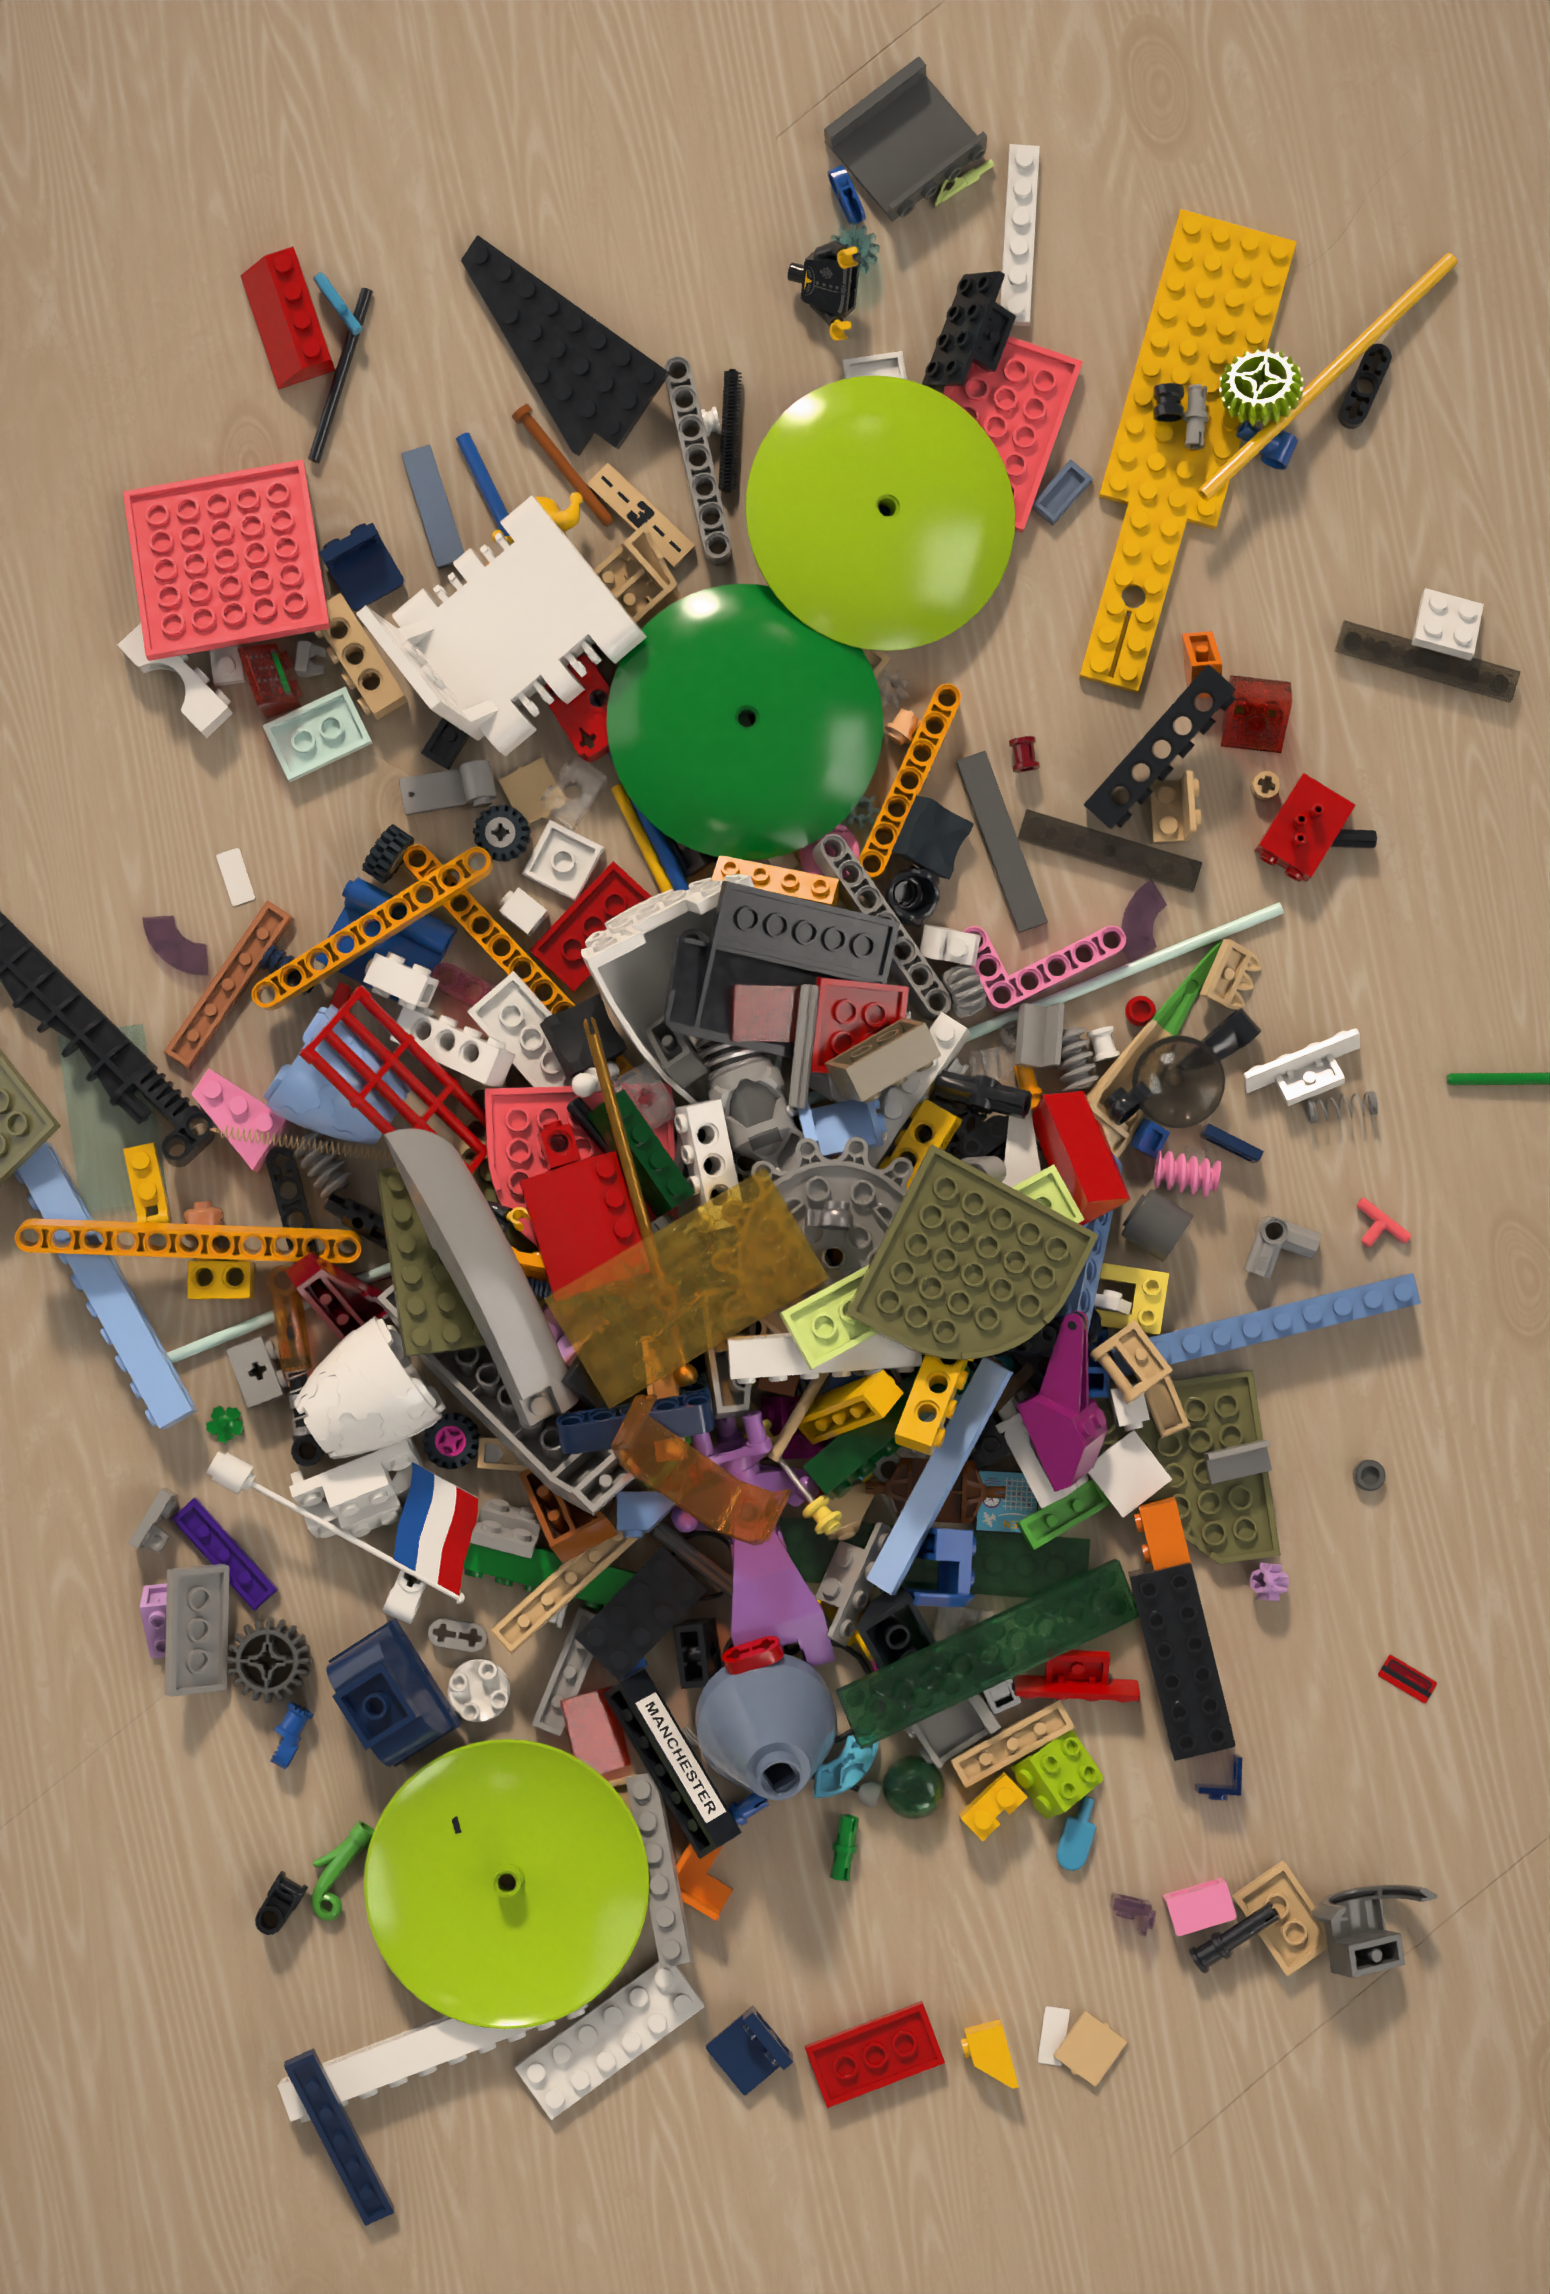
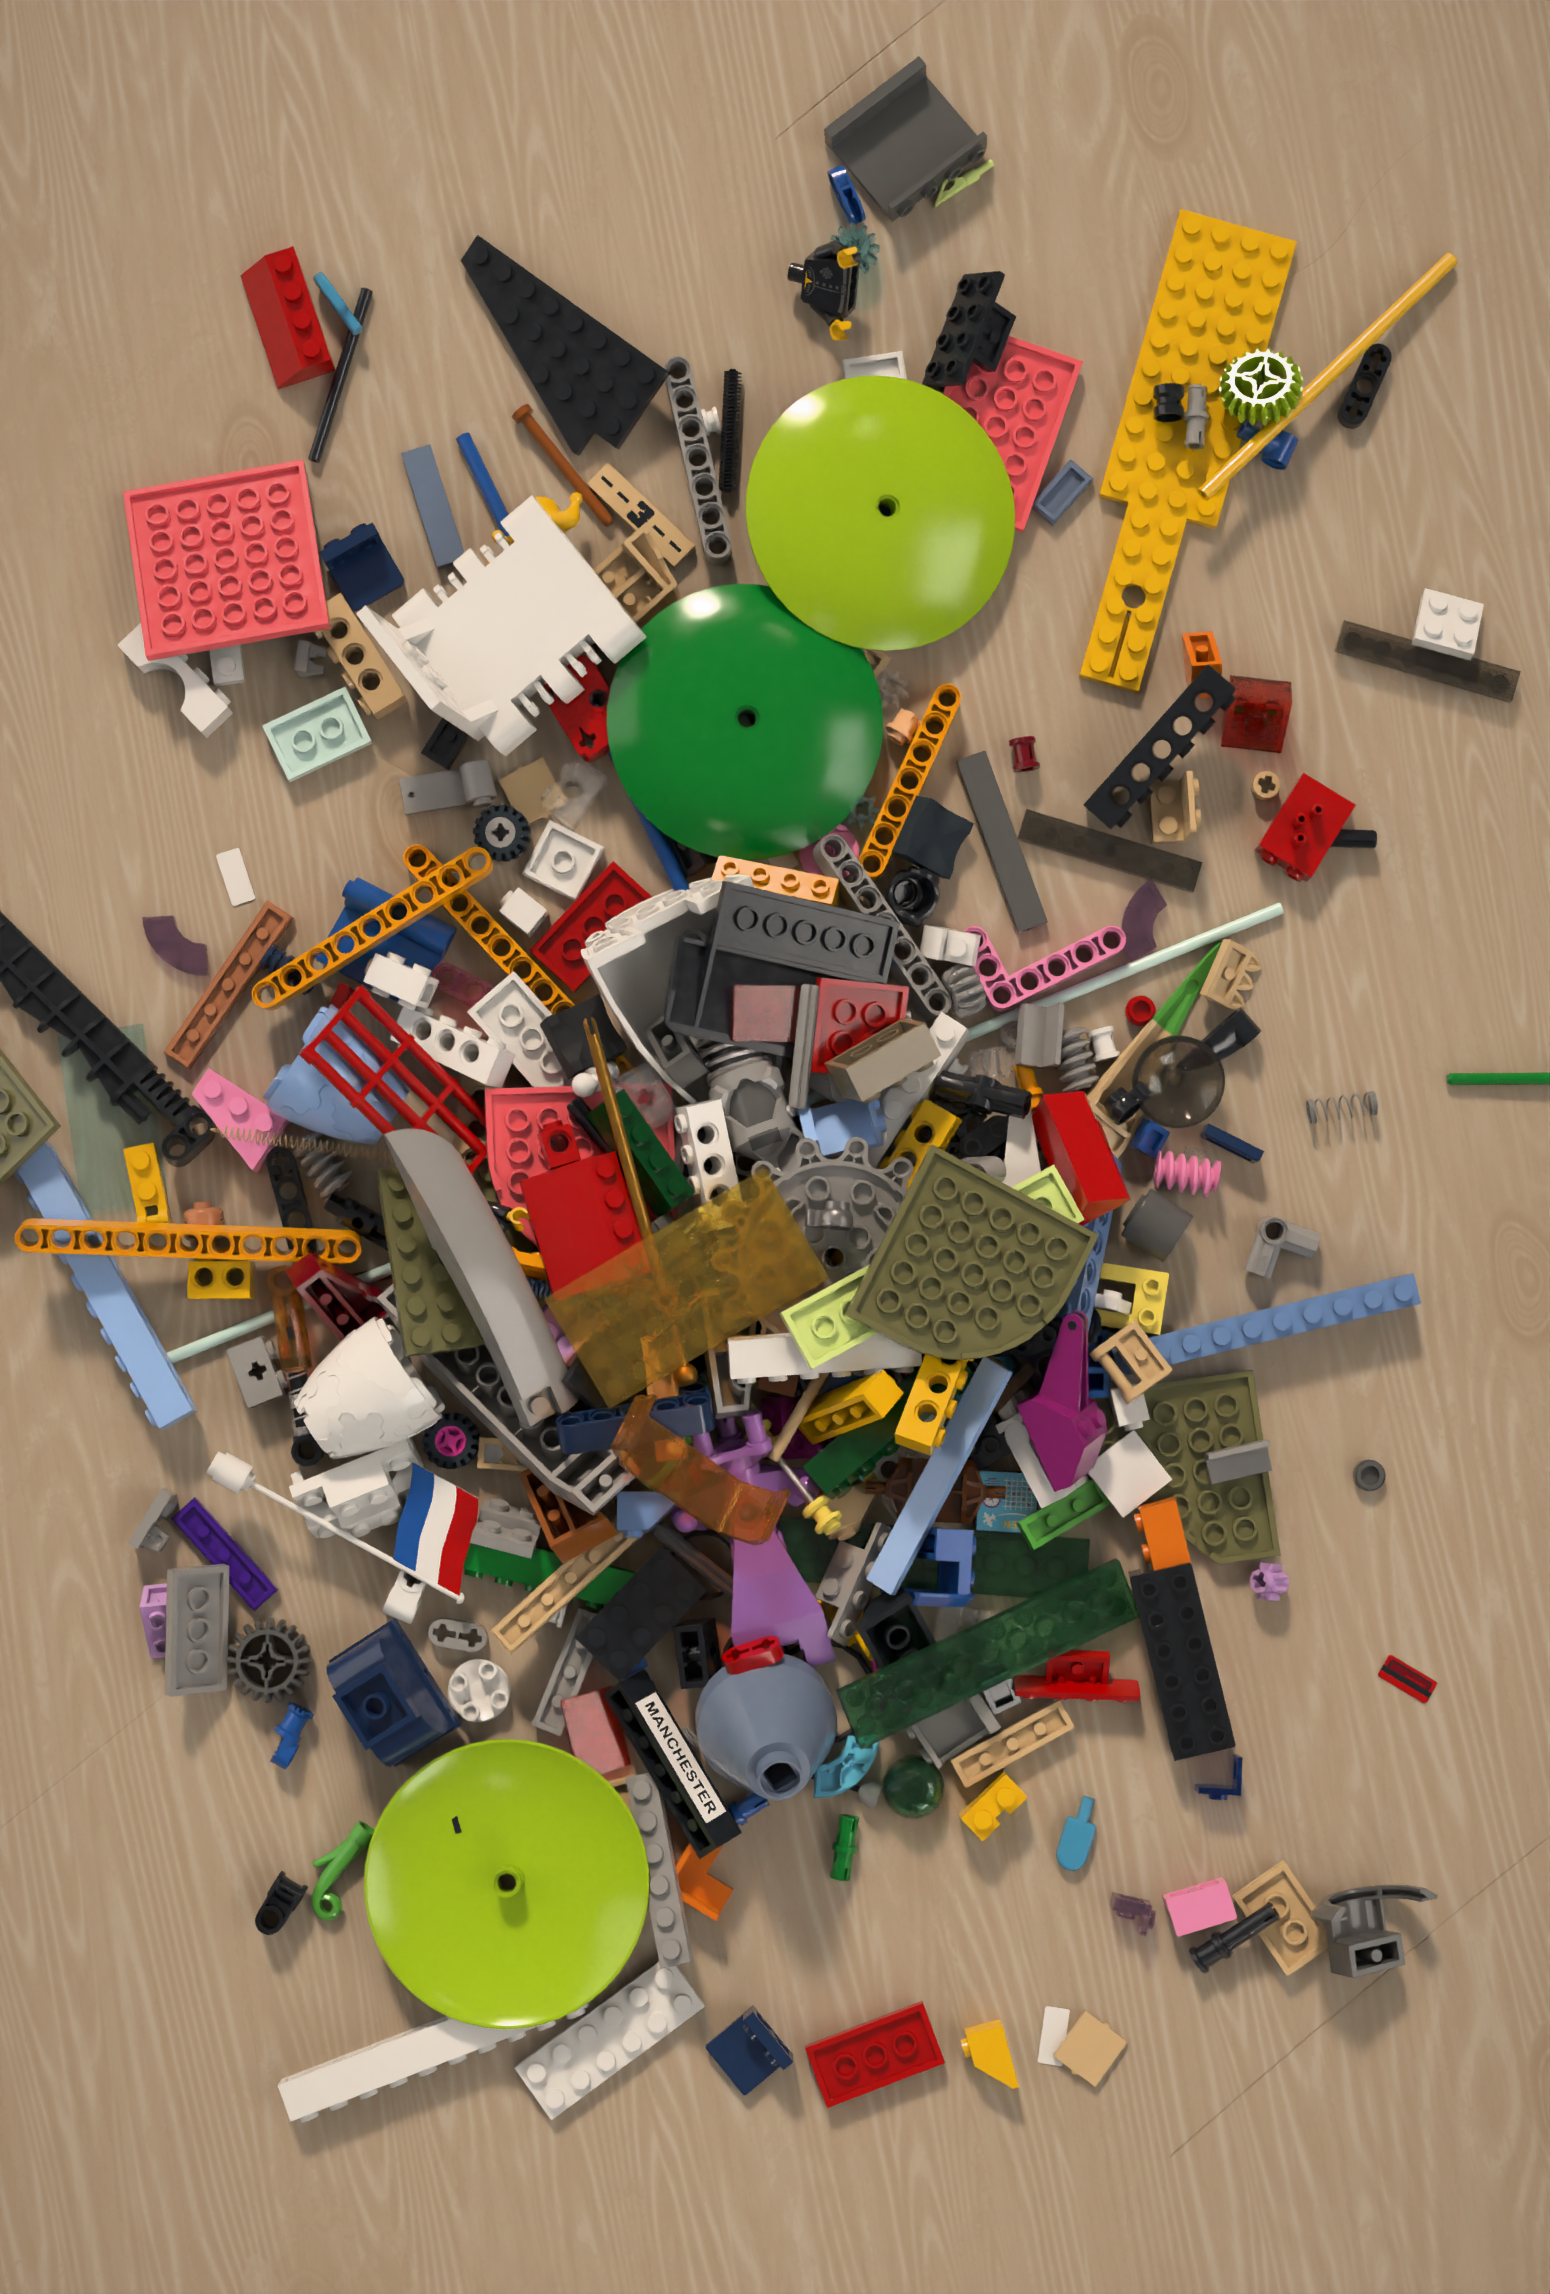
(225, 1423): green plant -> none
(270, 679): clear red slope -> none
(339, 2136): dark blue plate -> none
(387, 854): black wheel -> none
(641, 838): yellow piece -> none
(1019, 231): white plate -> none
(1058, 1775): lime bracket -> none
(1166, 1408): tan tile -> none
(1305, 1071): white bracket -> none
(1381, 1223): coral piece -> none

